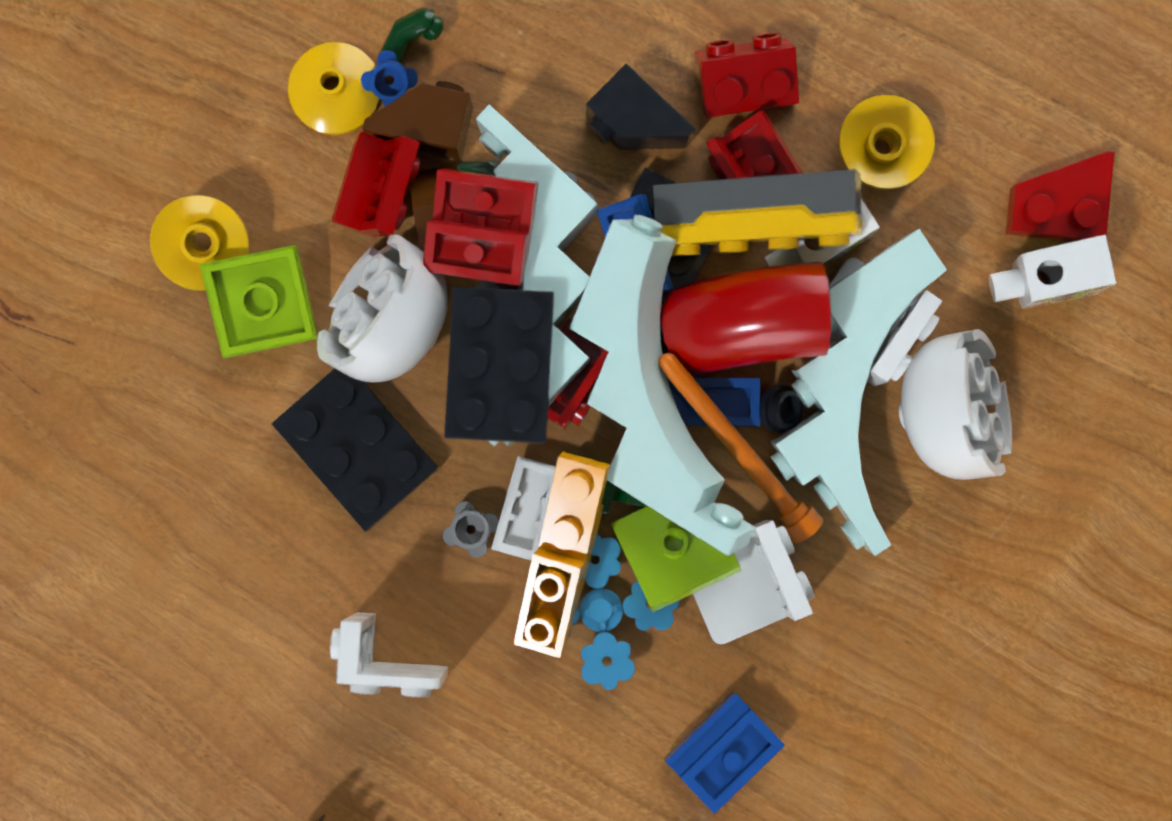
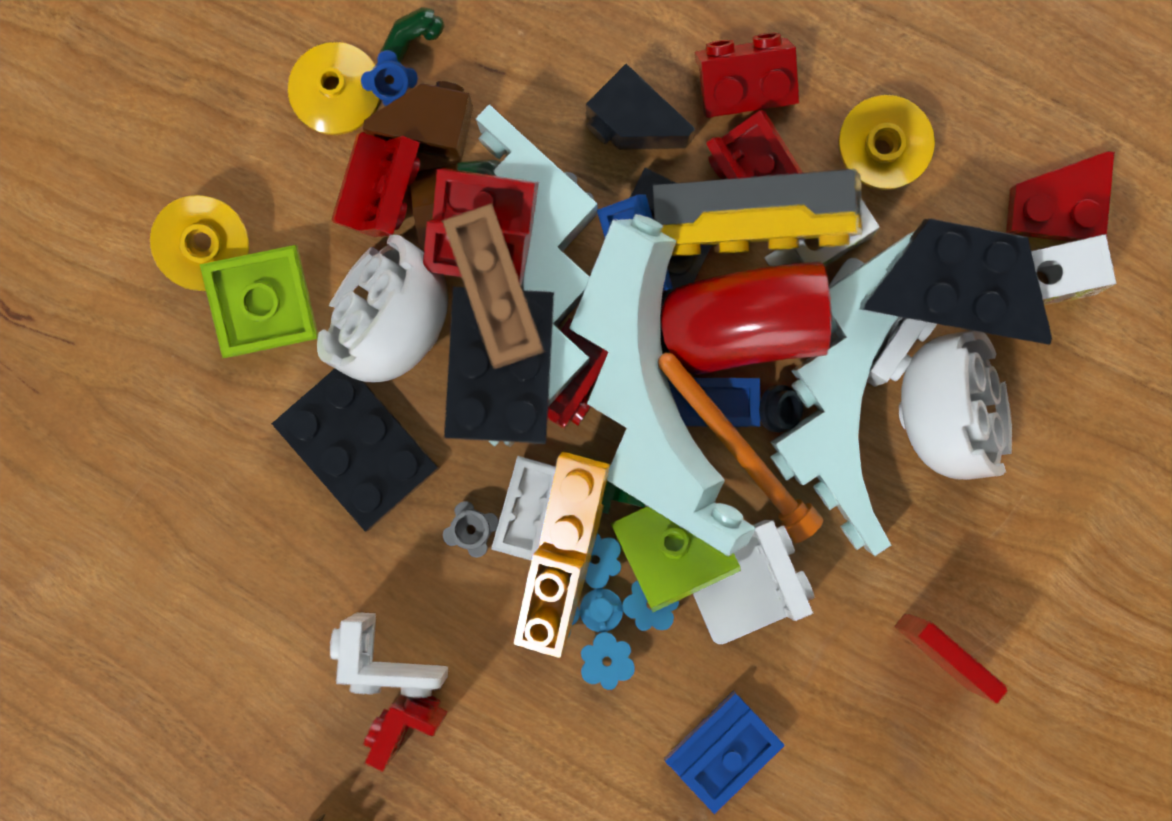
(391, 727): none -> red bracket
(492, 286): none -> medium nougat plate
(952, 657): none -> red tile
(965, 282): none -> black wing

